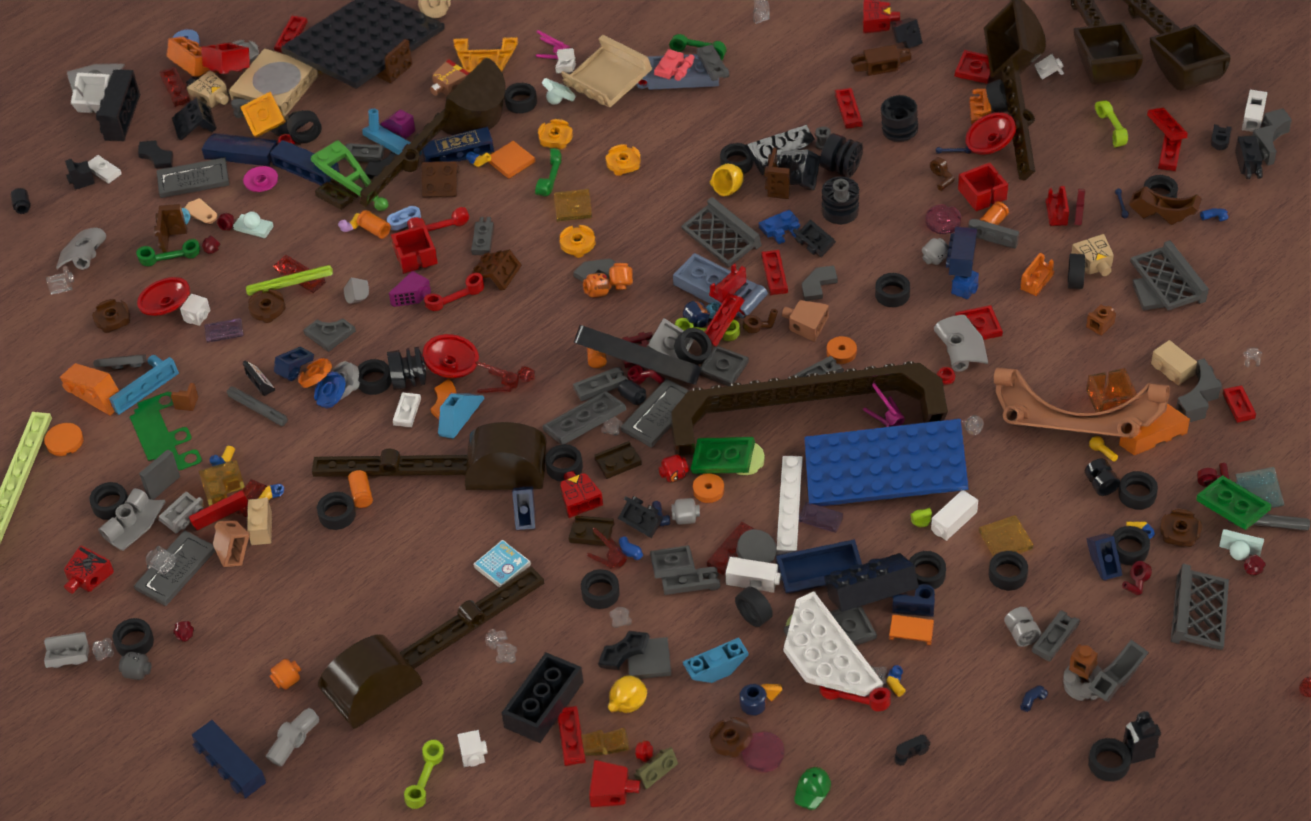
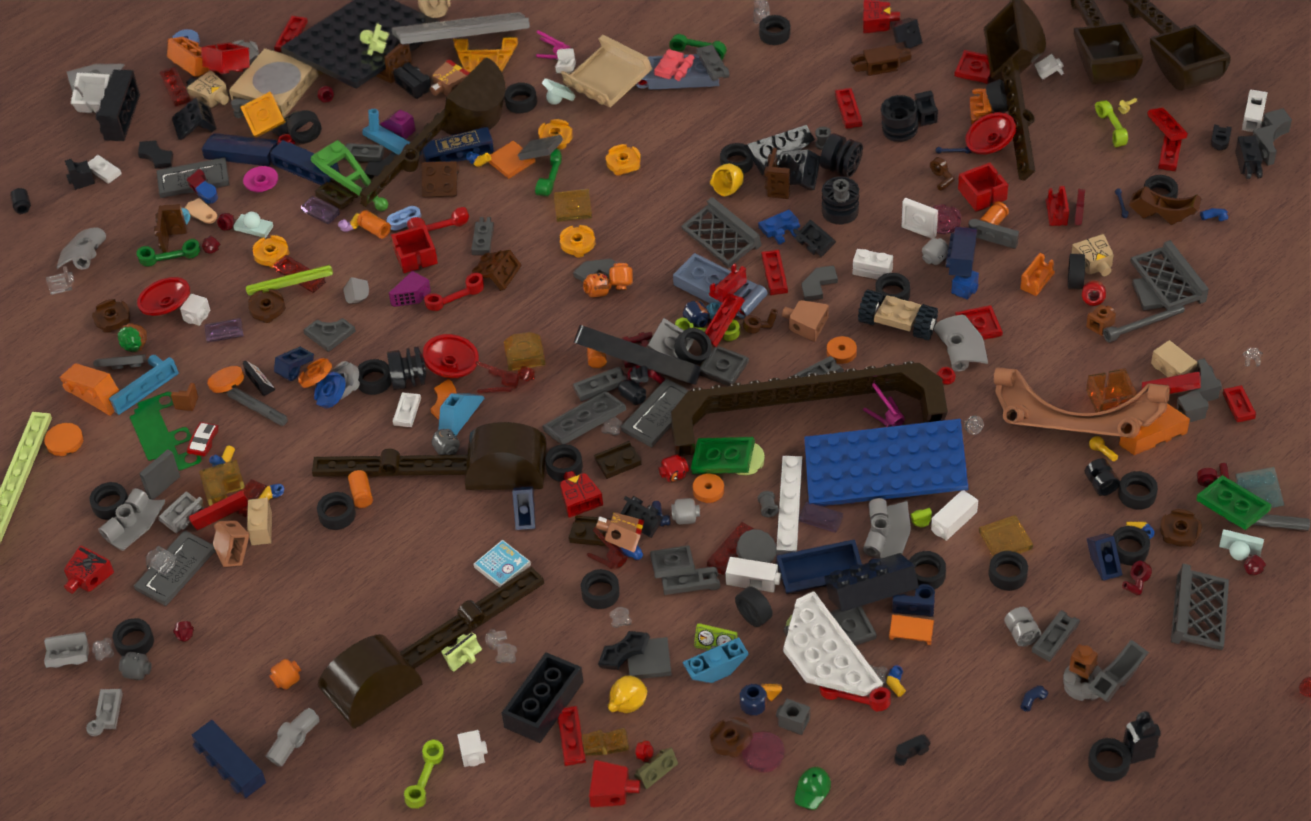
(106, 712): none -> light grey hinge
(132, 337): none -> green piece
(202, 439): none -> slope
(205, 191): none -> leg
(225, 379): none -> orange tile
(263, 245): none -> light orange plate
(320, 210): none -> clear purple plate
(325, 94): none -> dark red plate
(376, 40): none -> yellowish green hips
(412, 80): none -> black brick
(445, 442): none -> dark grey head
(461, 27): none -> light grey plate
(462, 652): none -> yellowish green hips
(524, 350): none -> clear yellow slope
(540, 147): none -> dark grey tile
(622, 530): none -> nougat torso
(639, 374): none -> black plate
(710, 637): none -> slope
(768, 505): none -> dark grey bush
(778, 22): none -> black tyre
(795, 724): none -> dark grey brick
(872, 264): none -> white brick
(888, 529): none -> light grey panel
(898, 314): none -> plate
(919, 218): none -> white tile
(926, 108): none -> black brick
(1091, 298): none -> red head
(1113, 333): none -> dark grey piece
(1125, 106): none -> light yellow hand
(1179, 383): none -> red tile

